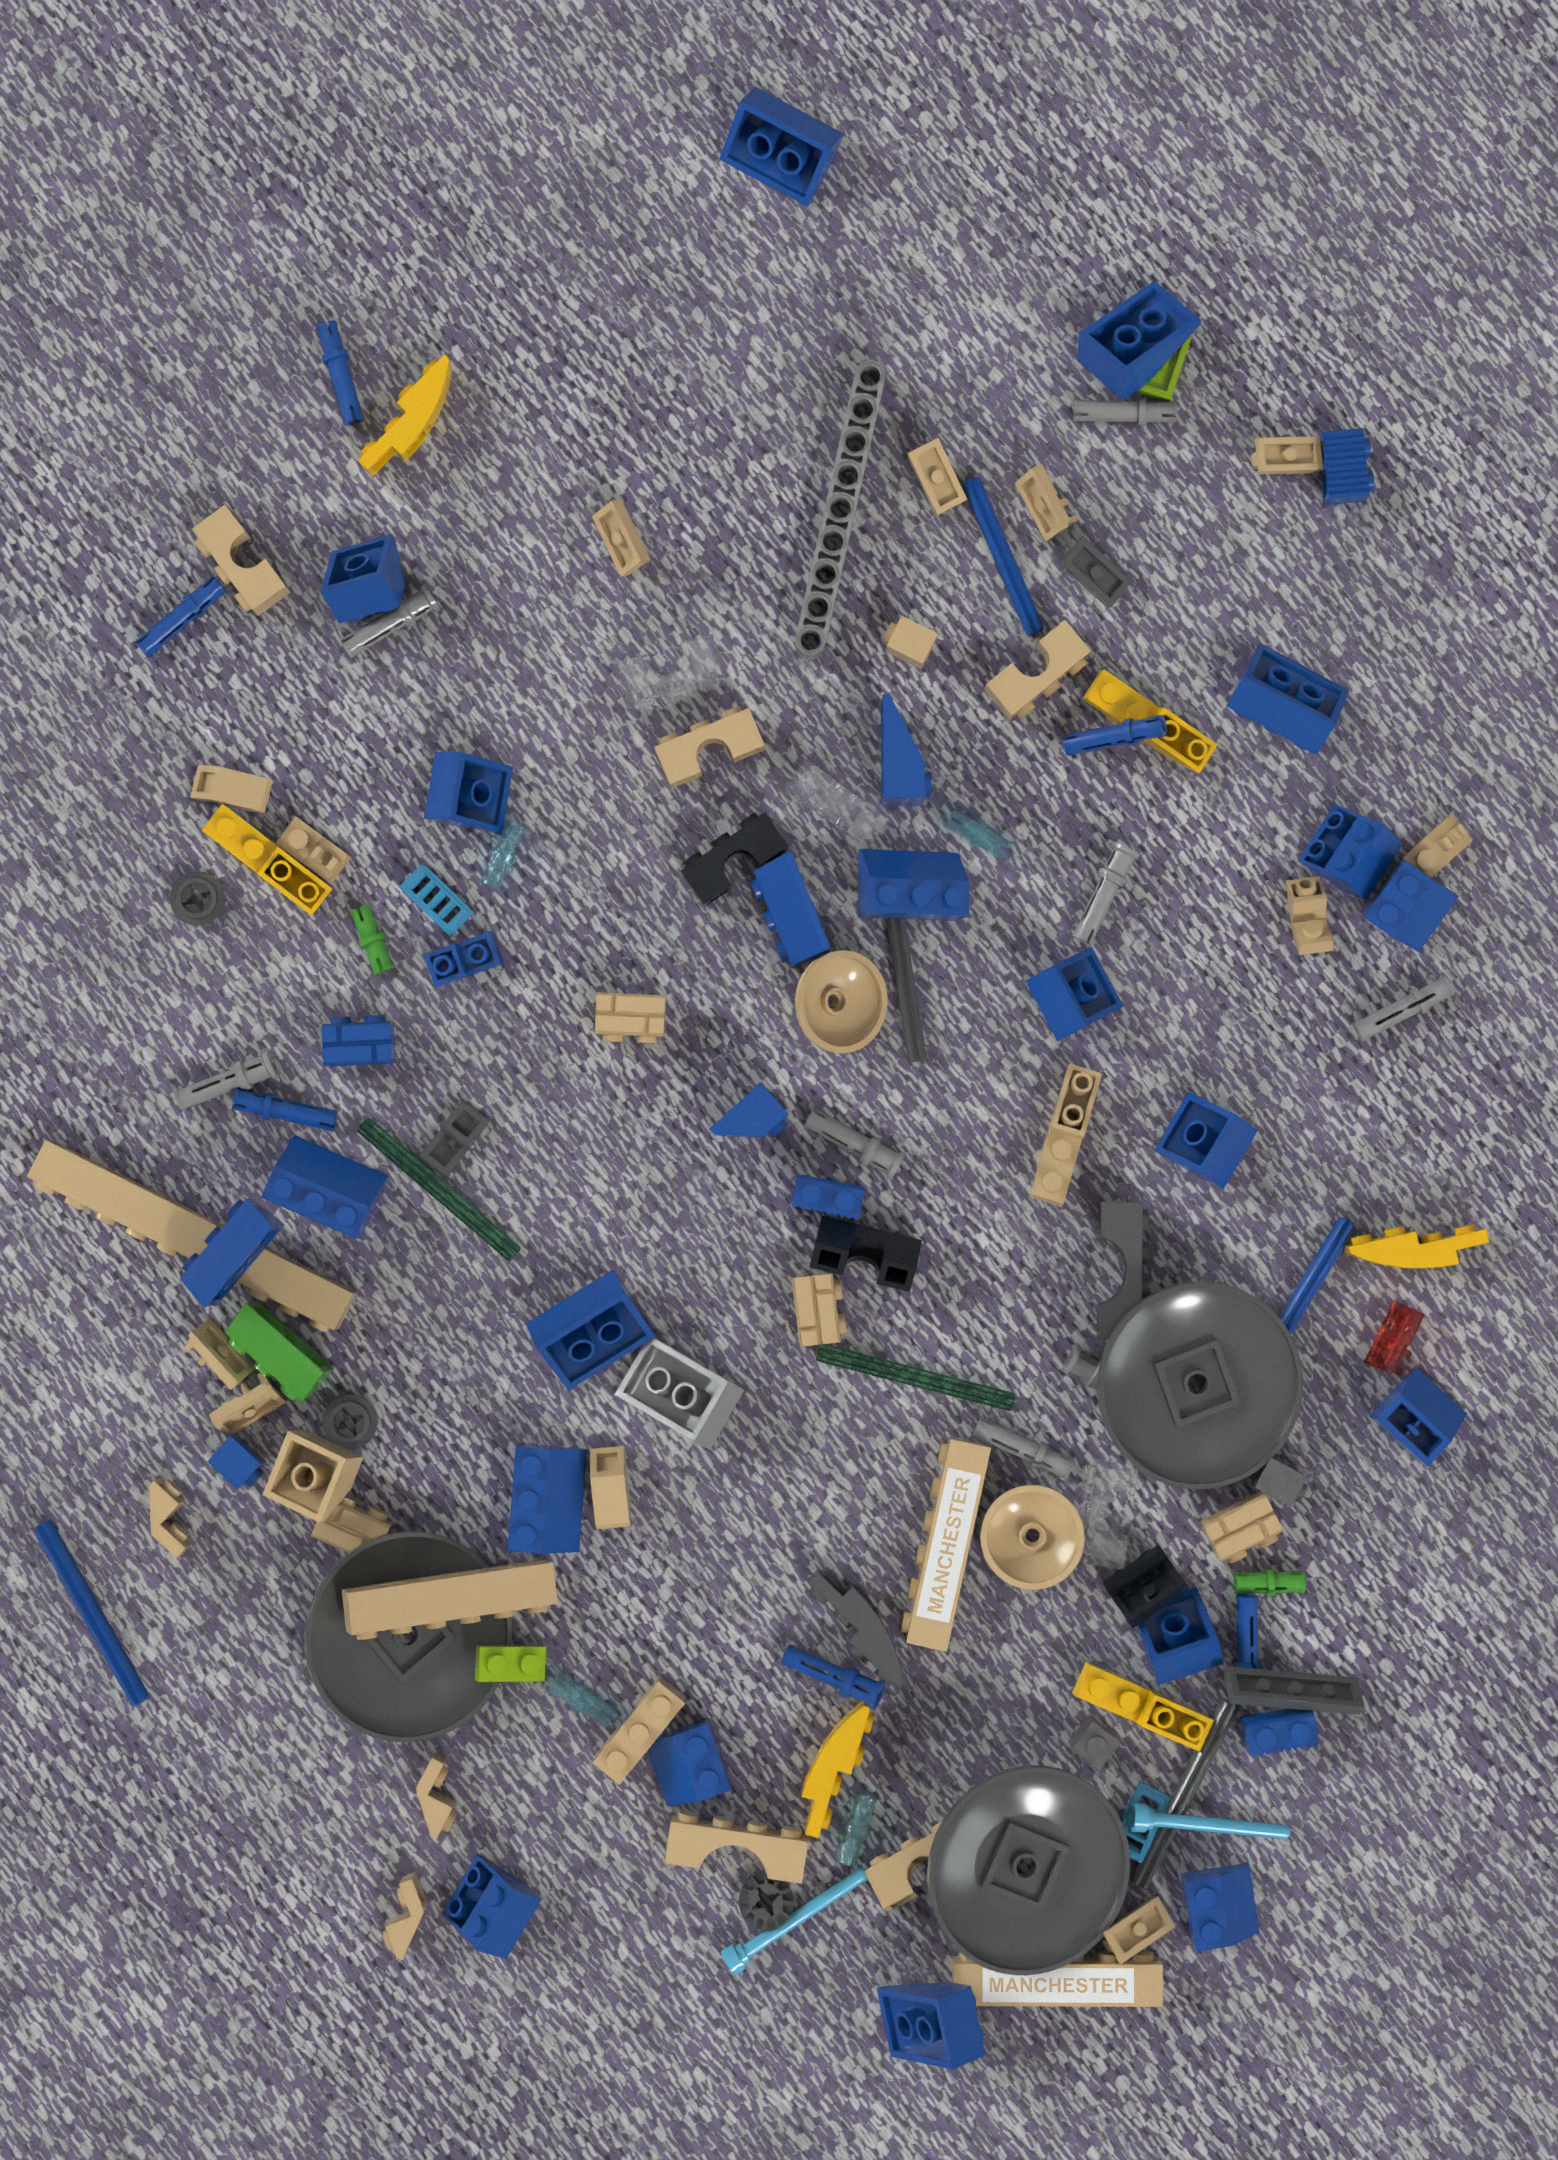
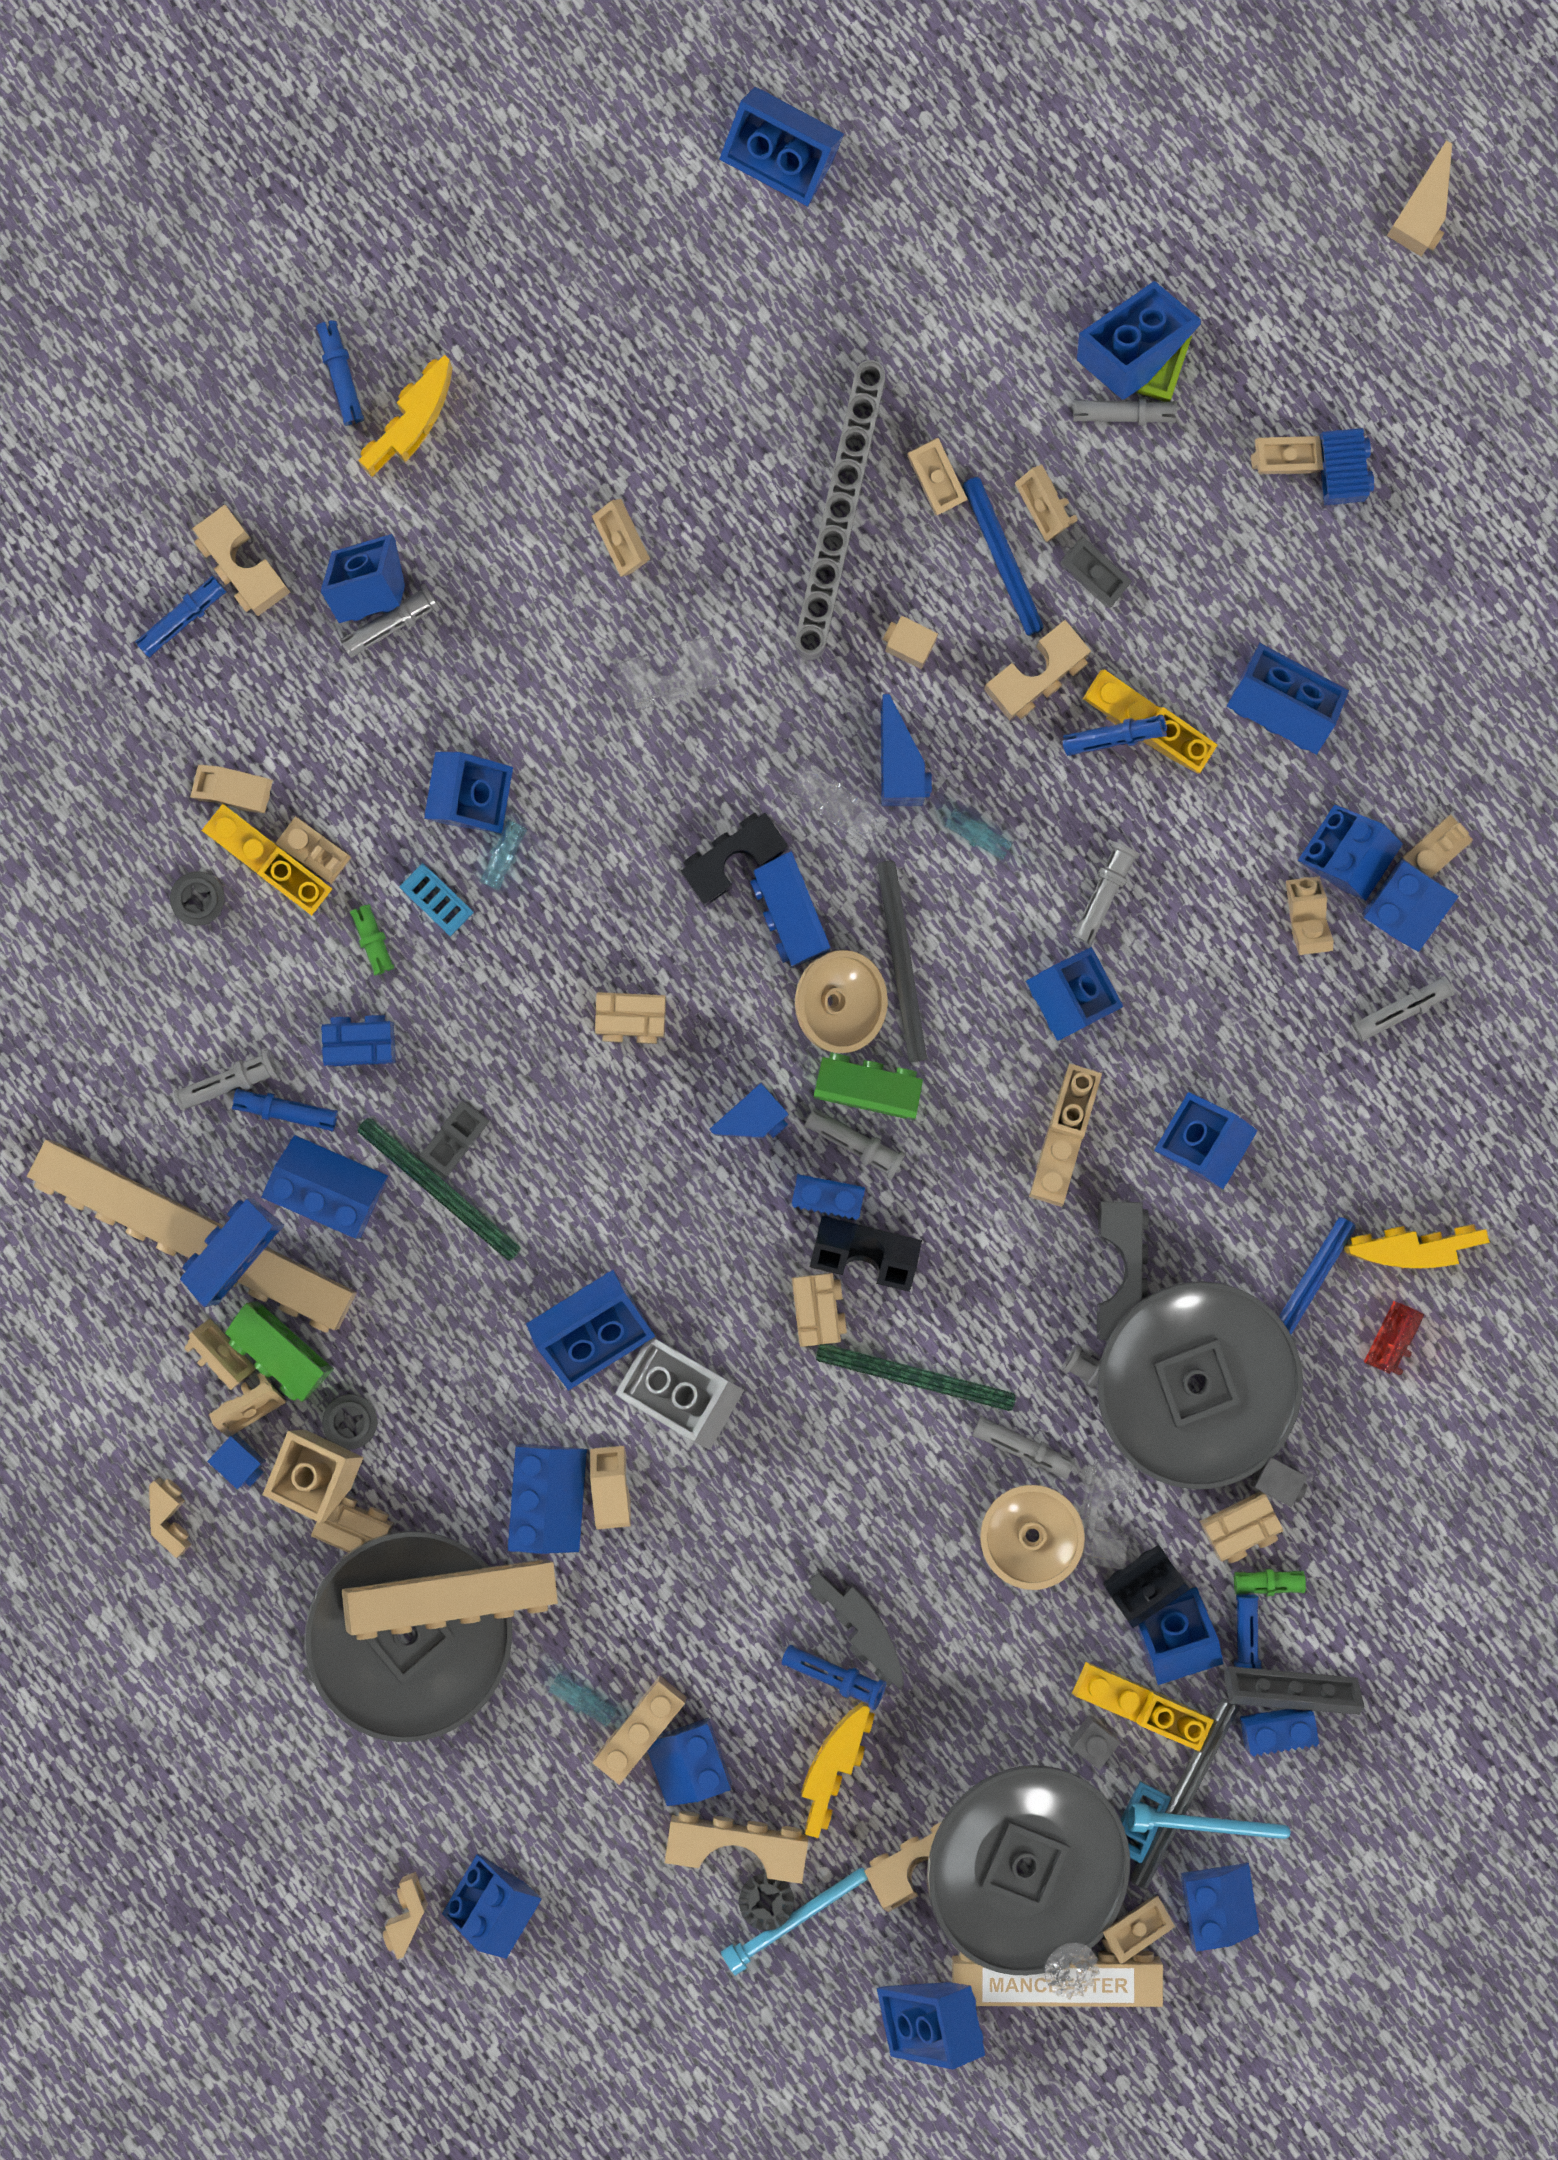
(91, 1613): blue axle -> none
(435, 1806): tan slope -> none
(463, 959): blue slope -> none
(510, 1663): lime plate -> none
(735, 732): tan arch -> none
(855, 1829): clear light blue pin -> none
(868, 1086): none -> bright green slope
(912, 885): blue slope -> none
(947, 1543): brick -> none
(1058, 1967): none -> clear gear
(1419, 1417): blue slope -> none
(1426, 209): none -> tan slope

